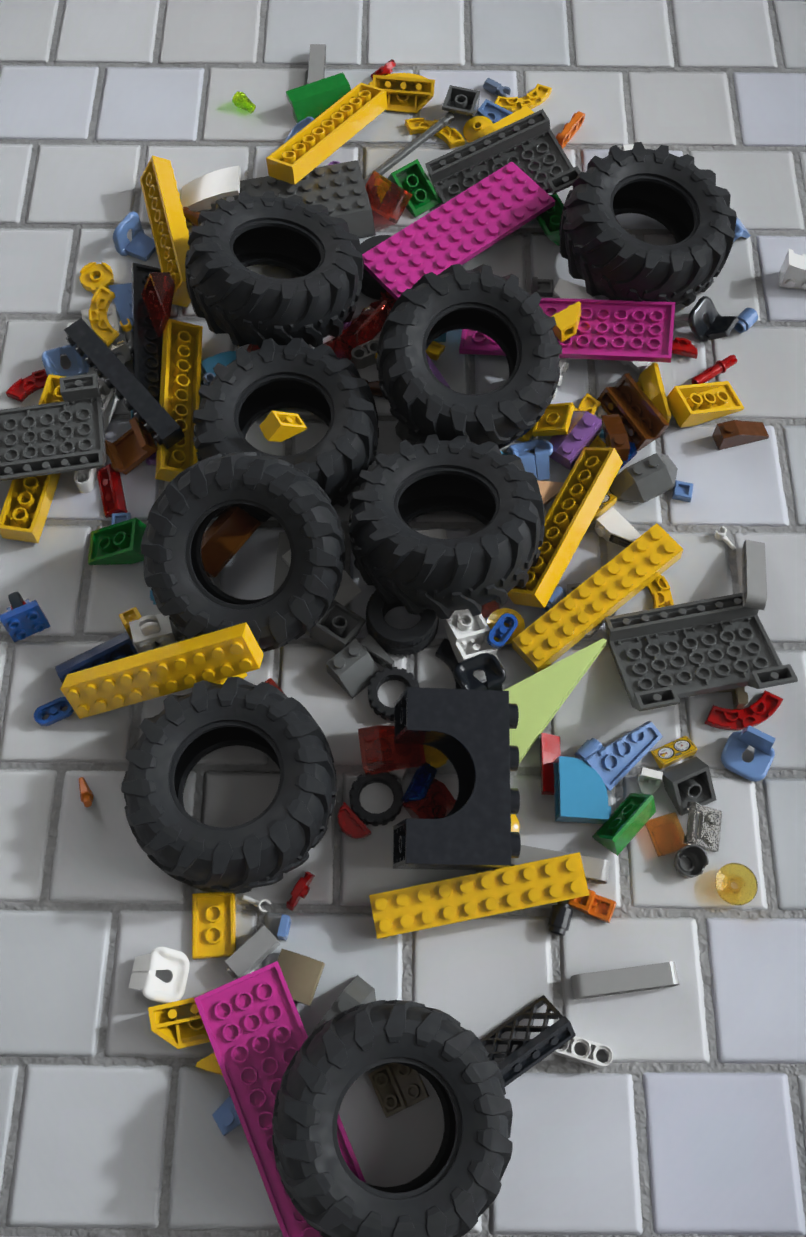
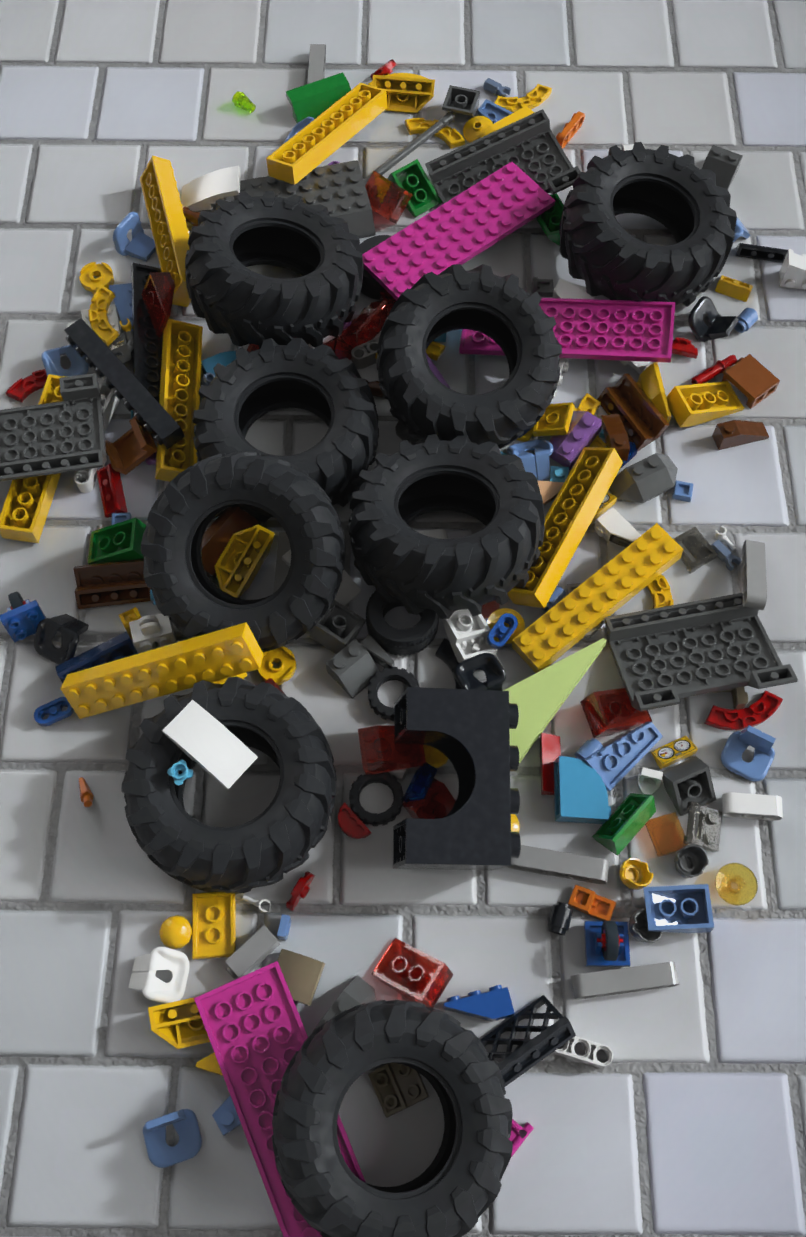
(70, 633): none -> black piece
(110, 584): none -> reddish brown slope
(174, 772): none -> medium azure plate
(175, 932): none -> yellow hair
(189, 1142): none -> medium blue piece
(210, 744): none -> white slope
(243, 559): none -> yellow wedge
(281, 426): yellow slope -> none
(287, 664): none -> yellow plate
(413, 973): none -> clear red slope
(478, 895): yellow brick -> none
(487, 1006): none -> blue slope
(515, 1136): none -> dark pink hose
(558, 473): none -> medium azure plate
(567, 321): yellow slope -> none
(606, 944): none -> blue plate
(612, 712): none -> clear red slope
(635, 874): none -> yellow hair
(639, 928): none -> dark grey hair
(679, 909): none -> medium blue slope
(698, 547): none -> clear smoke plate
(723, 164): none -> dark grey slope
(725, 555): none -> sand blue bar
(733, 288): none -> yellow slope
(751, 379): none -> dark orange panel
(752, 806): none -> white beam
(761, 252): none -> black slope

